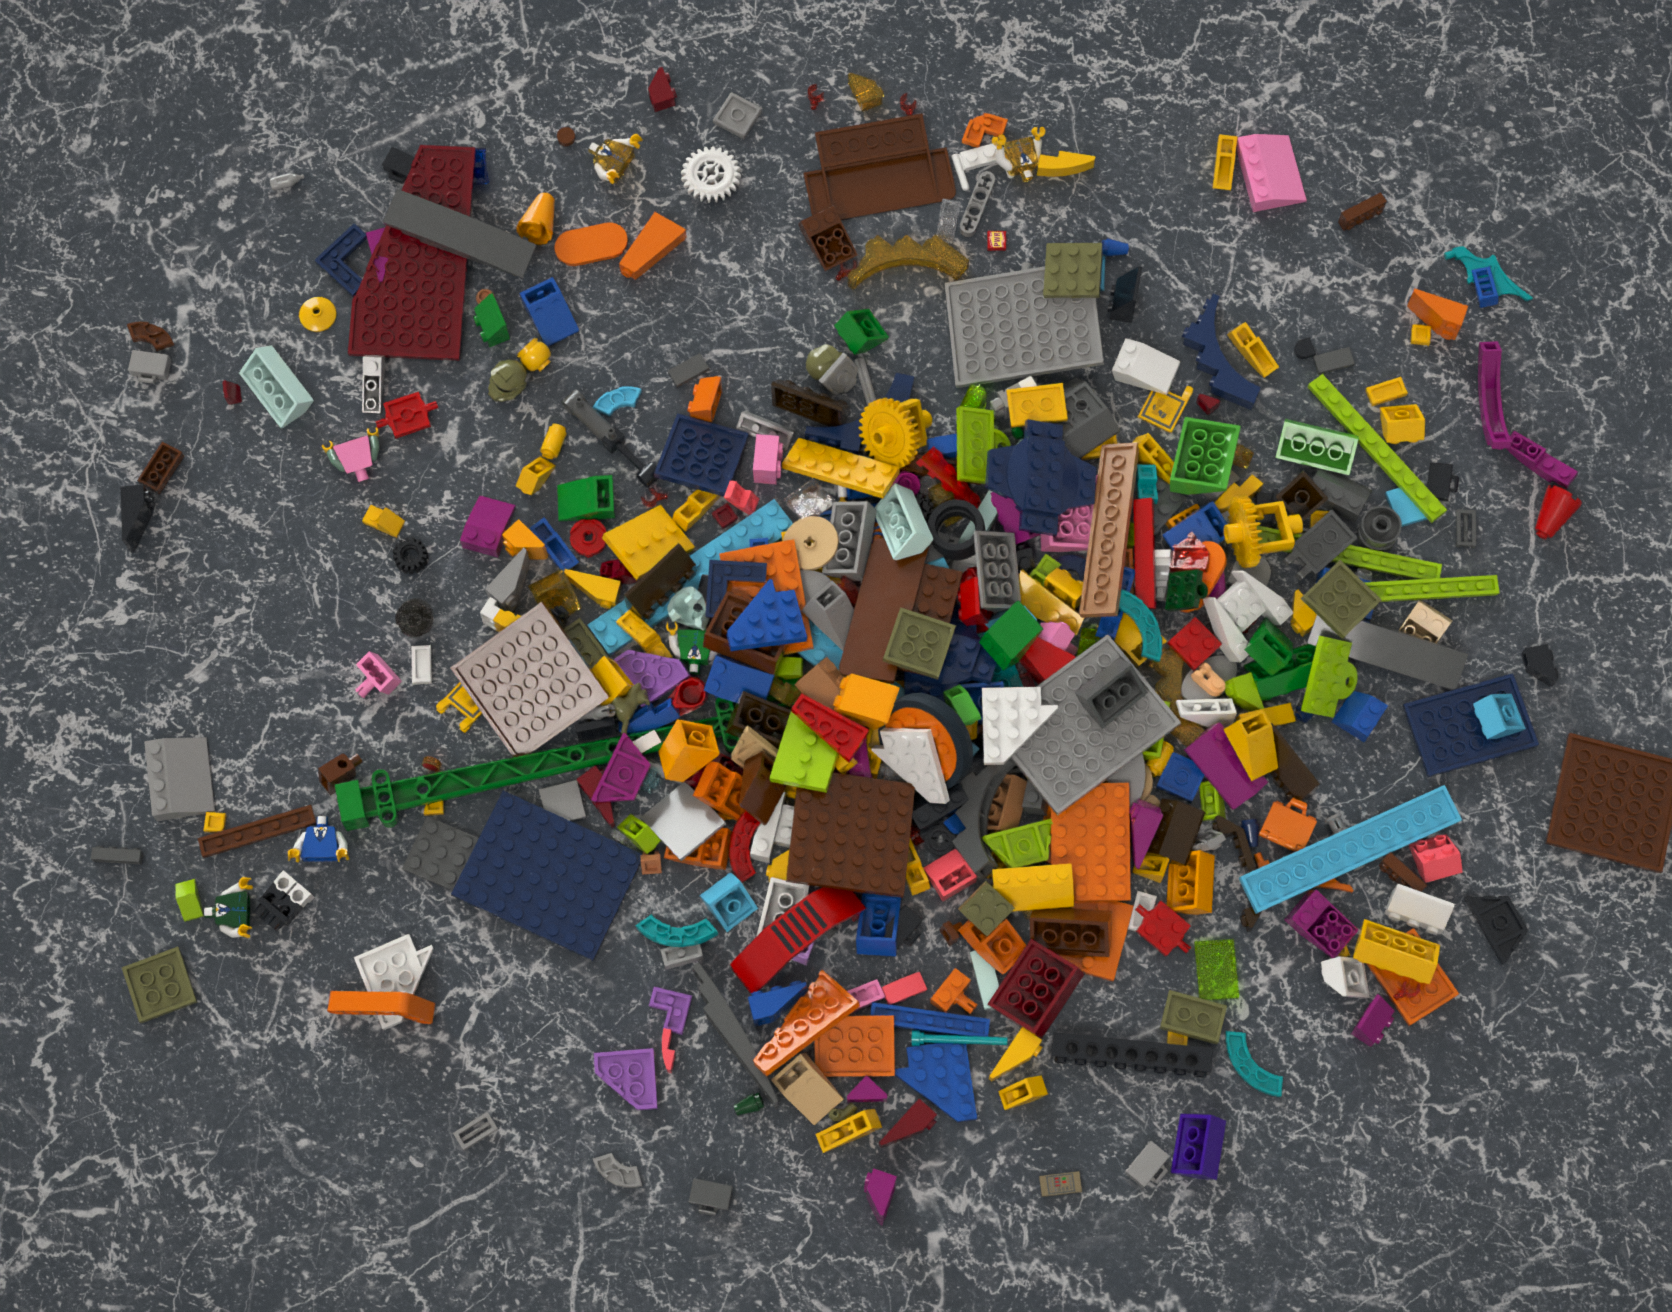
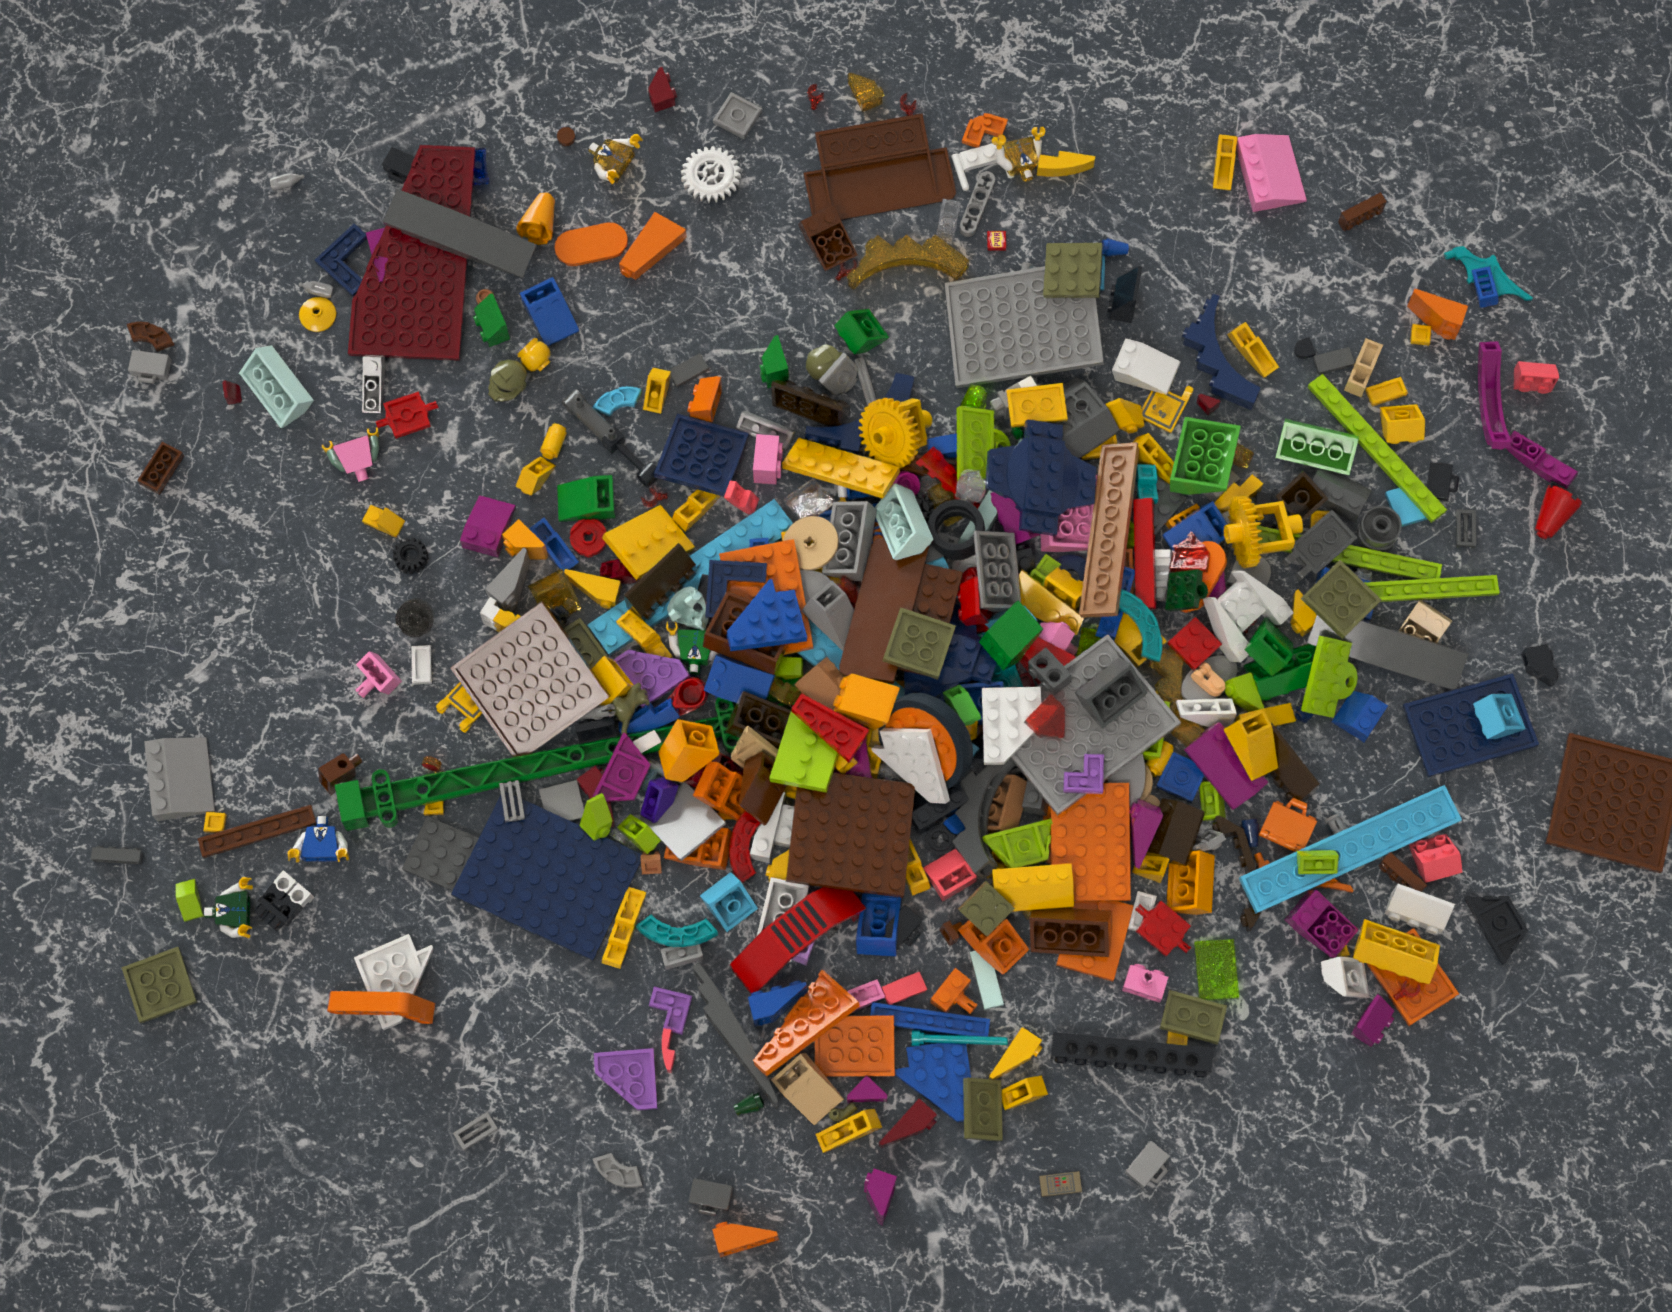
(135, 513): black slope -> none
(318, 288): none -> light grey piece
(509, 785): none -> light grey tile
(596, 818): none -> lime slope
(624, 927): none -> yellow slope
(656, 390): none -> yellow slope
(658, 798): none -> dark purple slope
(724, 516): dark red plate -> none
(737, 1238): none -> orange slope
(773, 363): none -> green slope
(915, 837): clear red piece -> none
(970, 486): none -> clear head
(982, 1109): none -> olive plate
(1036, 988): dark red slope -> none
(1048, 719): none -> clear red slope
(1053, 669): none -> dark grey brick
(1088, 782): none -> medium lavender tile
(1126, 415): none -> yellow slope
(1145, 983): none -> bright pink brick
(1198, 1146): dark purple slope -> none
(1248, 1069): teal tile -> none
(1317, 862): none -> lime slope
(1363, 367): none -> tan slope
(1535, 377): none -> coral slope

